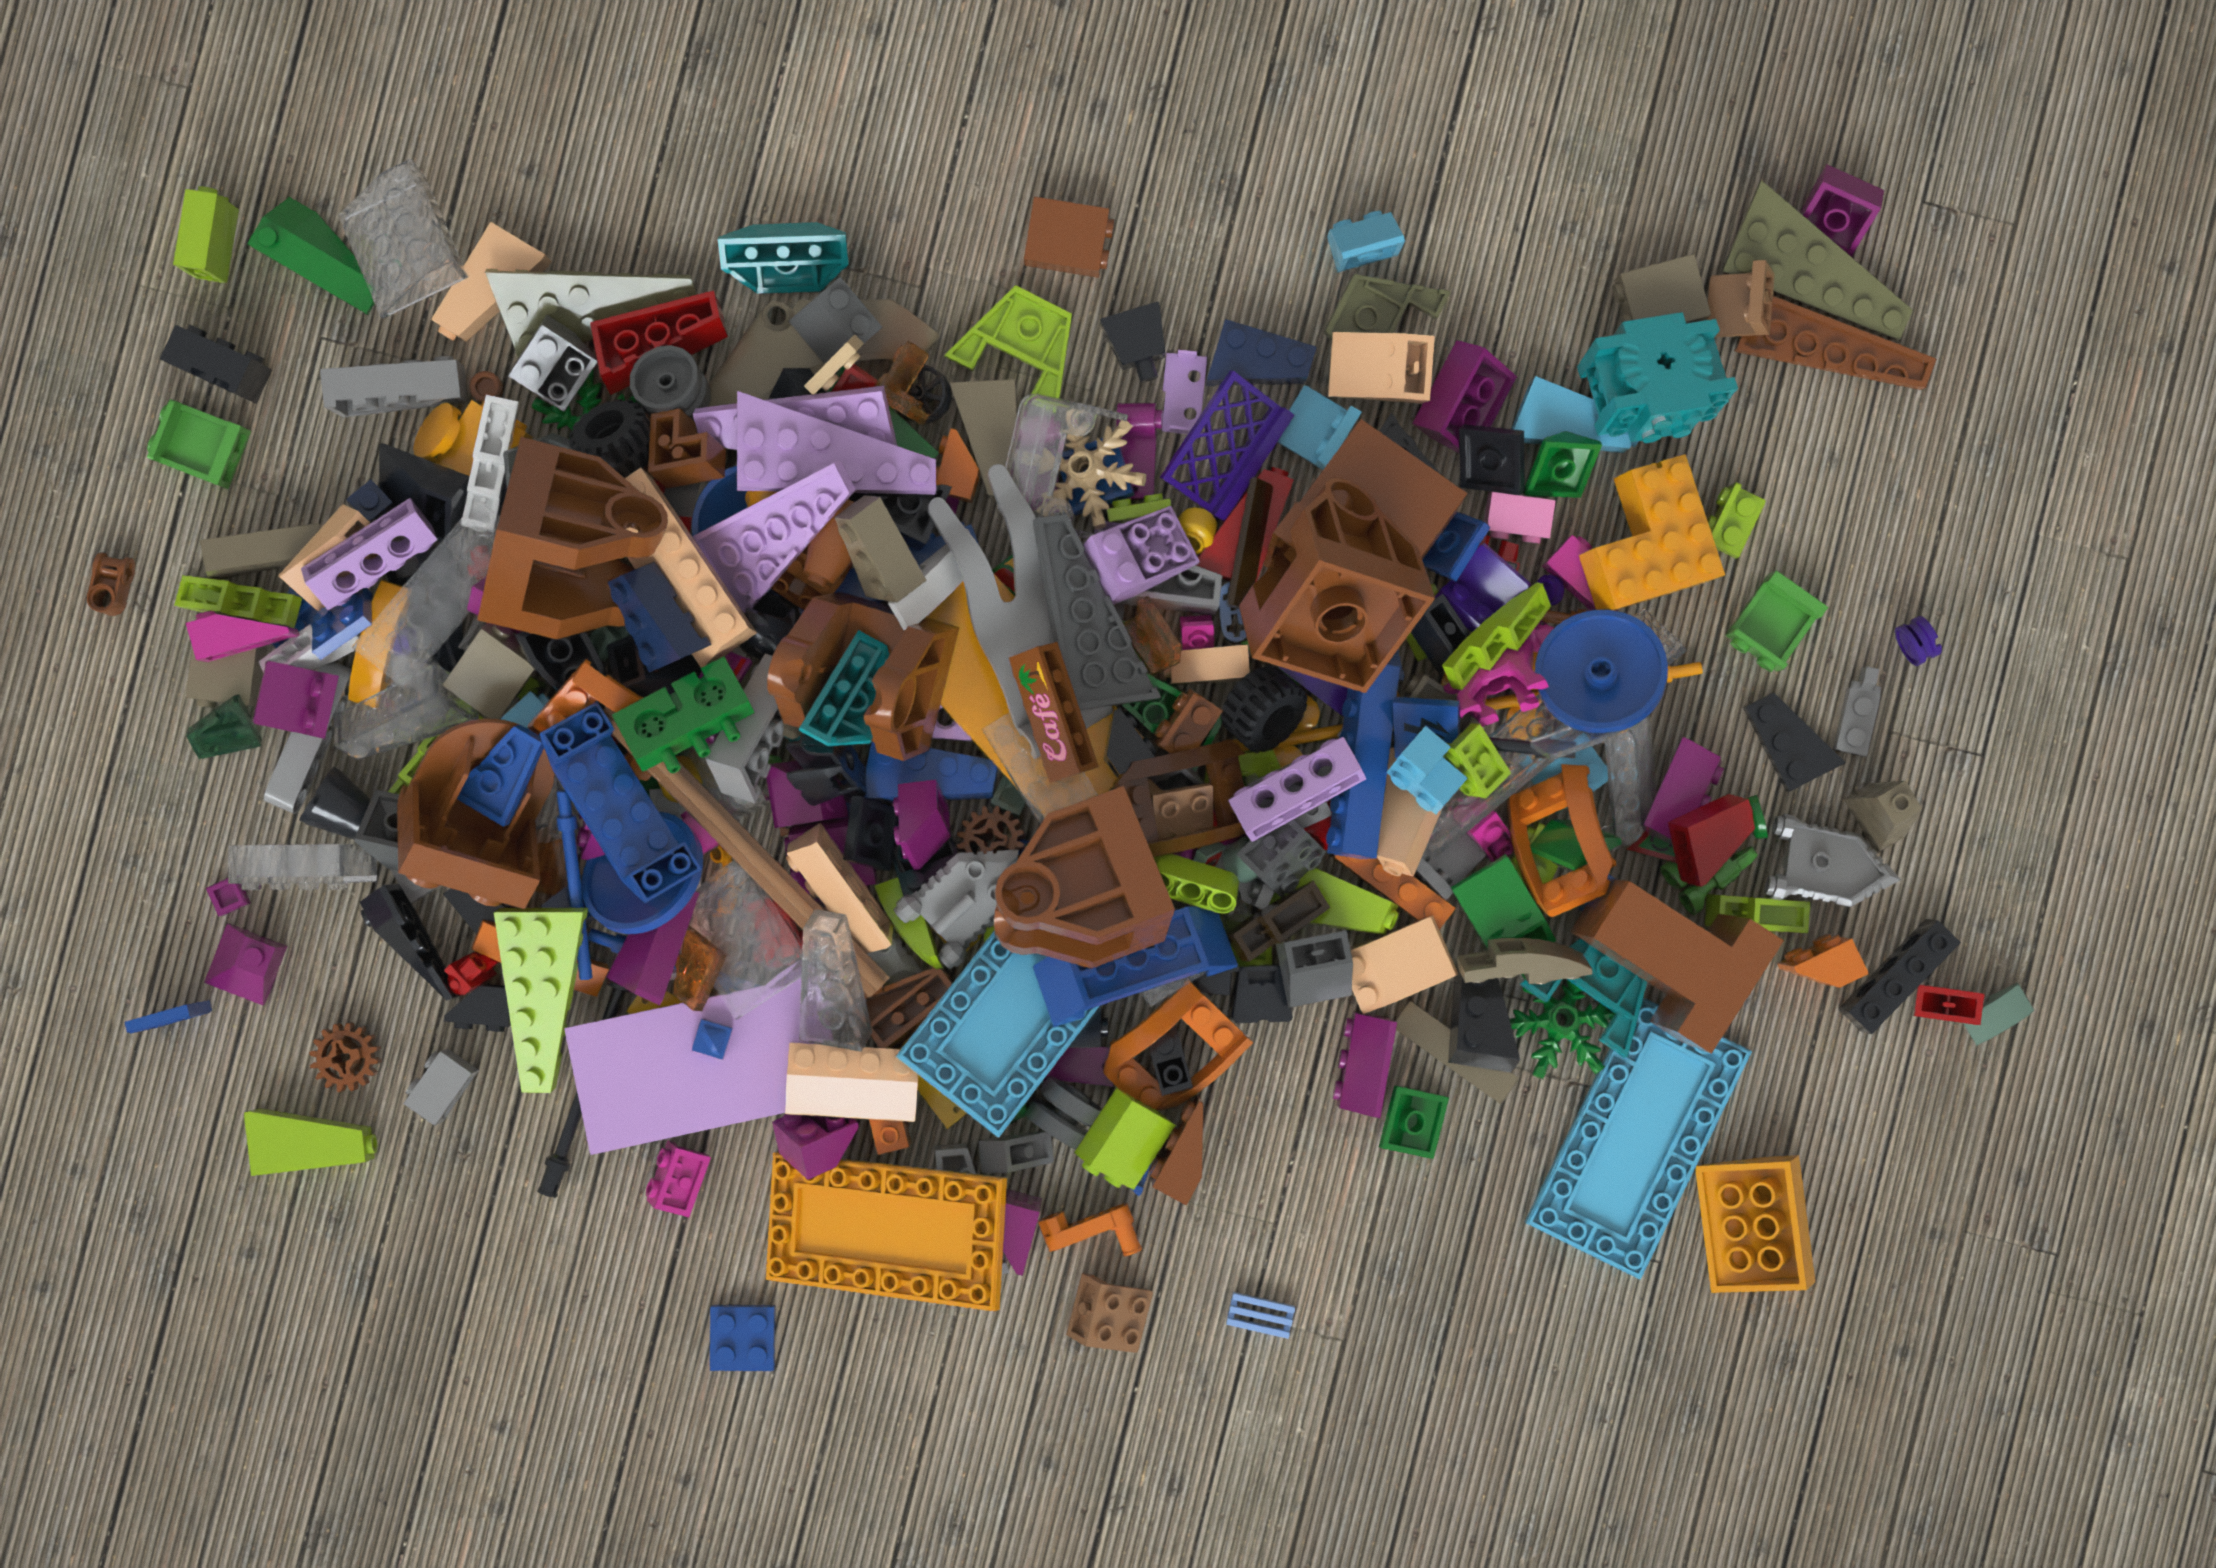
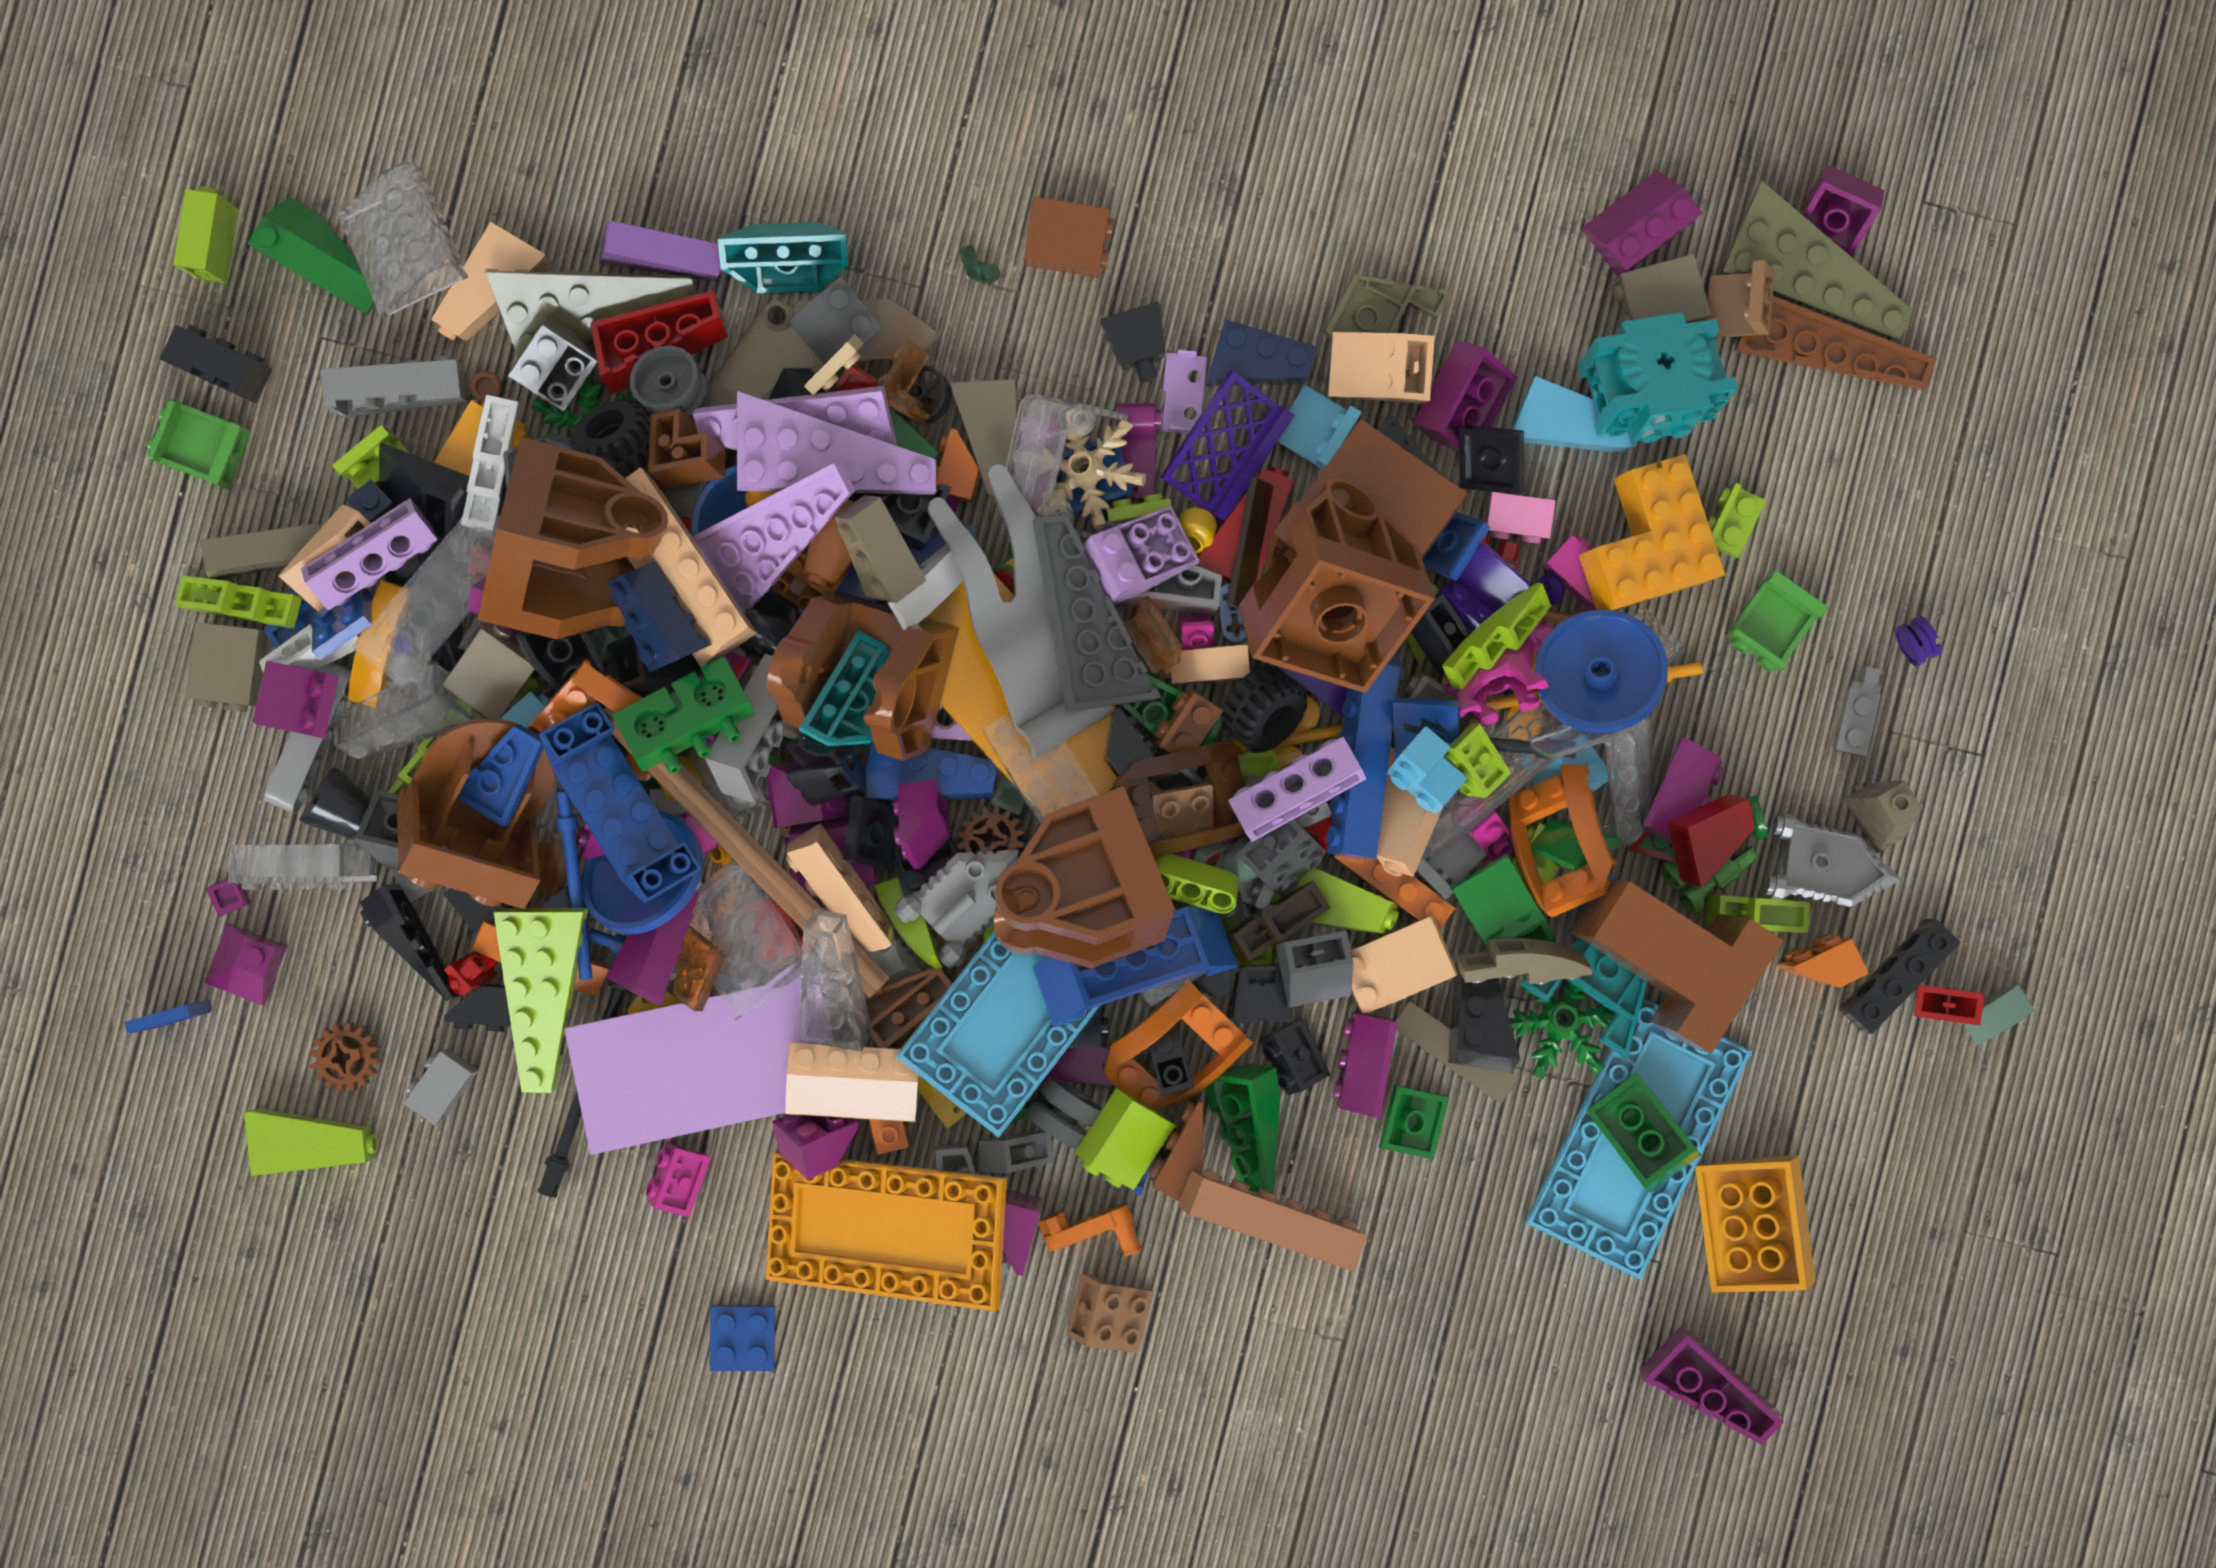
(106, 581): dark orange piece -> none
(221, 636): dark pink slope -> none
(224, 730): clear green wing -> none
(362, 460): none -> lime bracket
(437, 432): light orange tile -> none
(659, 252): none -> medium lavender slope
(712, 1039): blue tile -> none
(976, 269): none -> clear green arm
(1024, 329): lime wing -> none
(1053, 712): dark orange brick -> none
(1249, 1113): none -> green wedge
(1272, 1220): none -> nougat brick
(1286, 1321): light blue tile -> none
(1295, 1057): none -> black bracket
(1365, 240): medium azure slope -> none
(1563, 466): green slope -> none
(1641, 222): none -> magenta slope
(1643, 1132): none -> green slope
(1703, 1380): none -> magenta wedge
(1790, 743): black wing -> none

